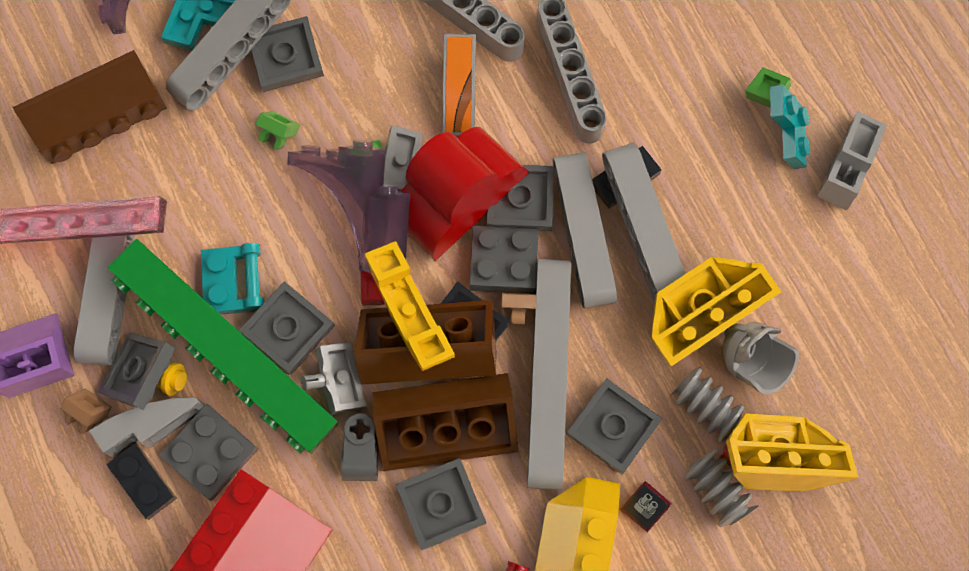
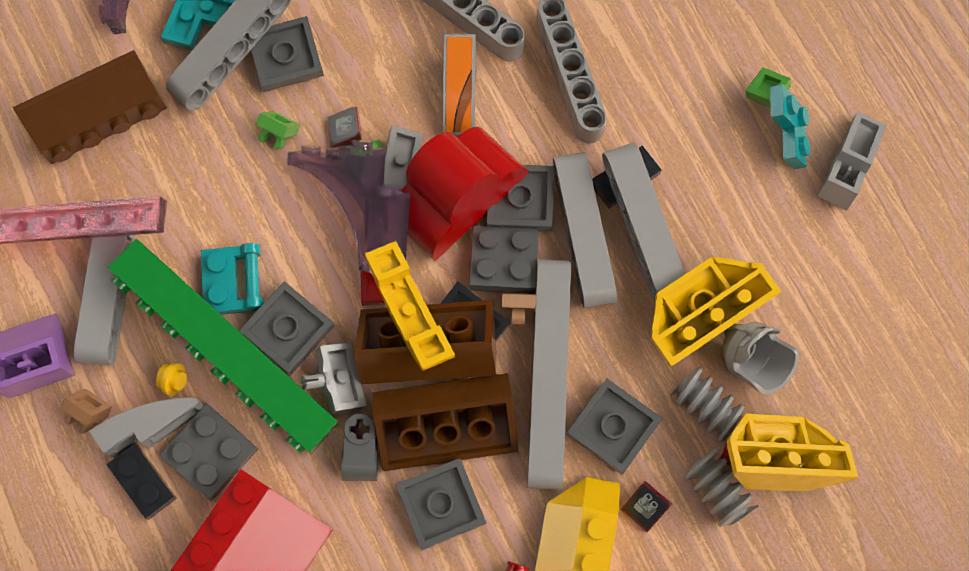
(137, 370): dark grey plate -> none
(344, 127): none -> slope

